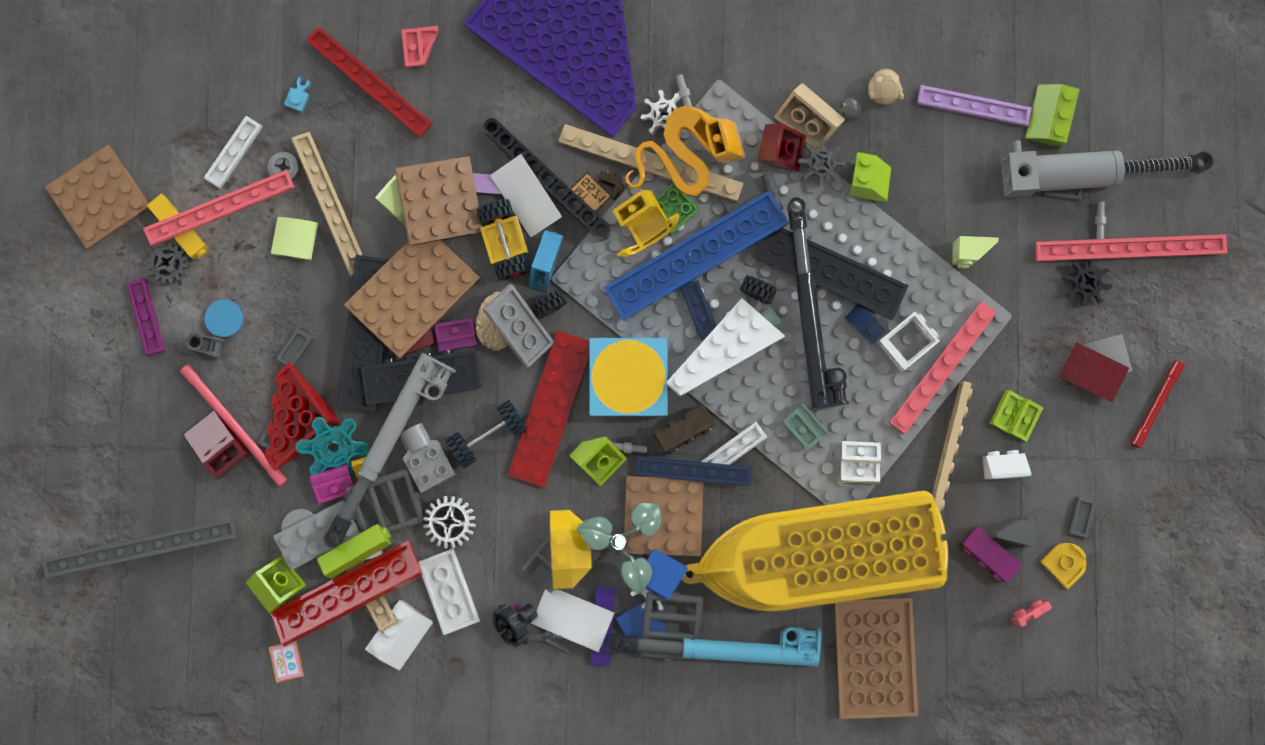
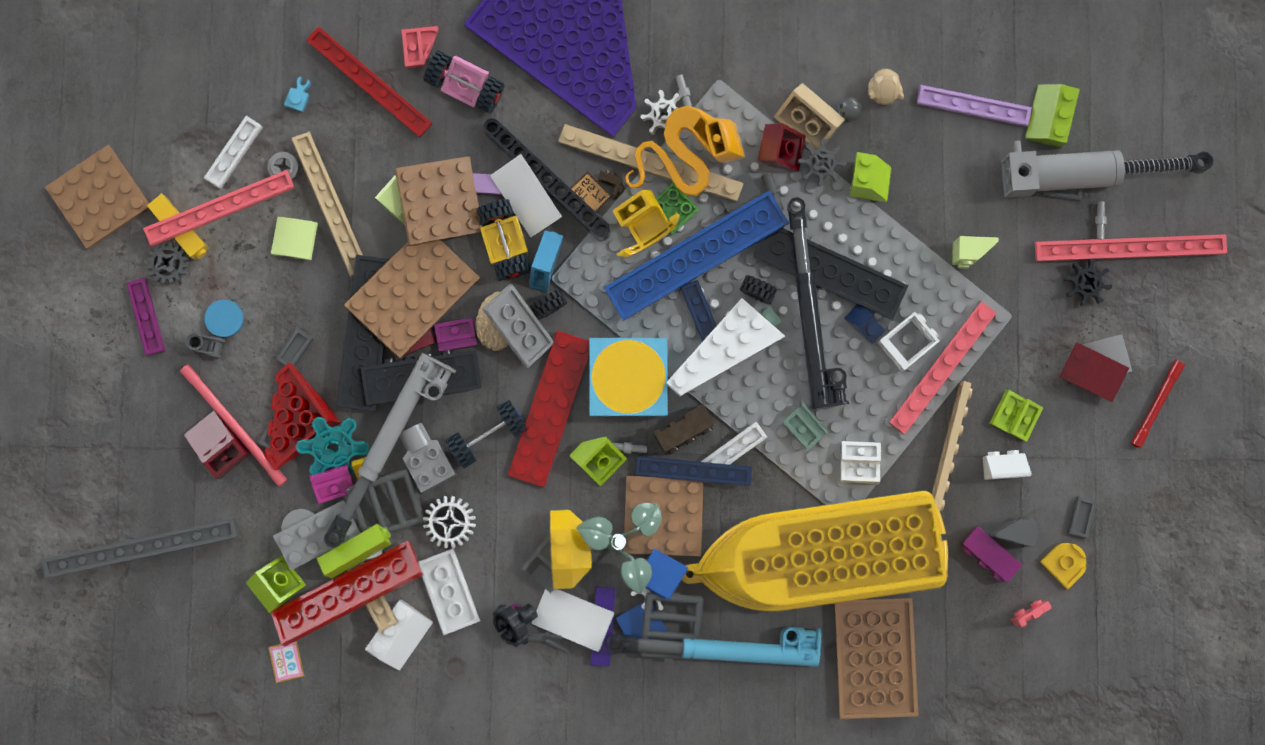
(464, 81): none -> plate

